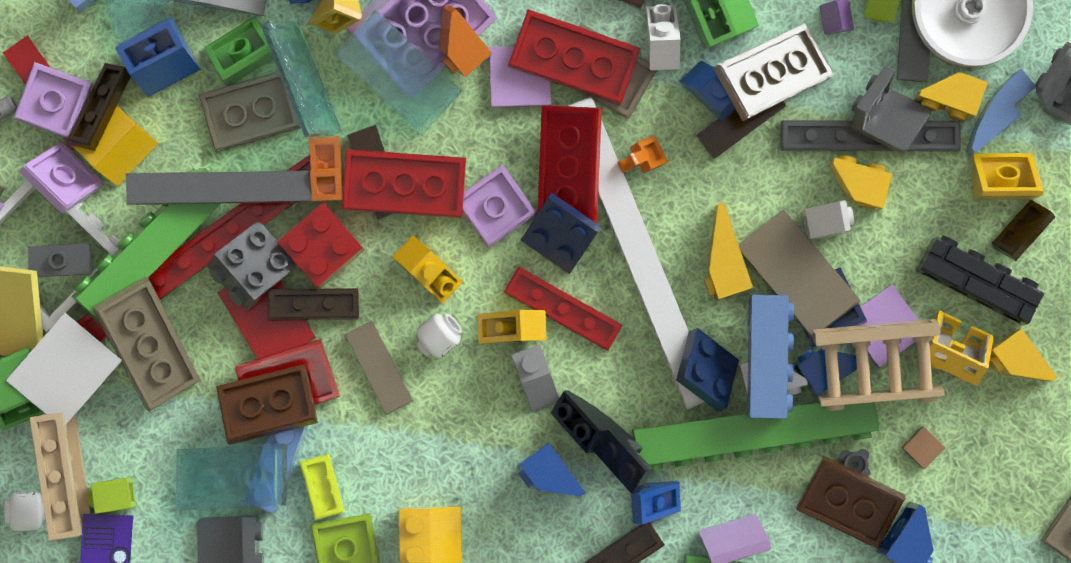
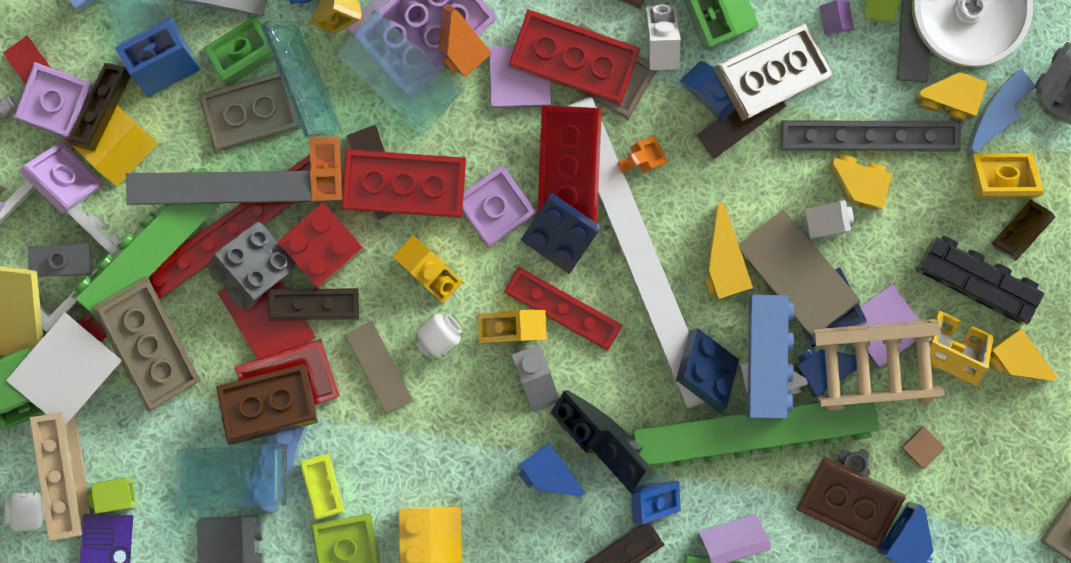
(888, 114): dark grey bracket -> none

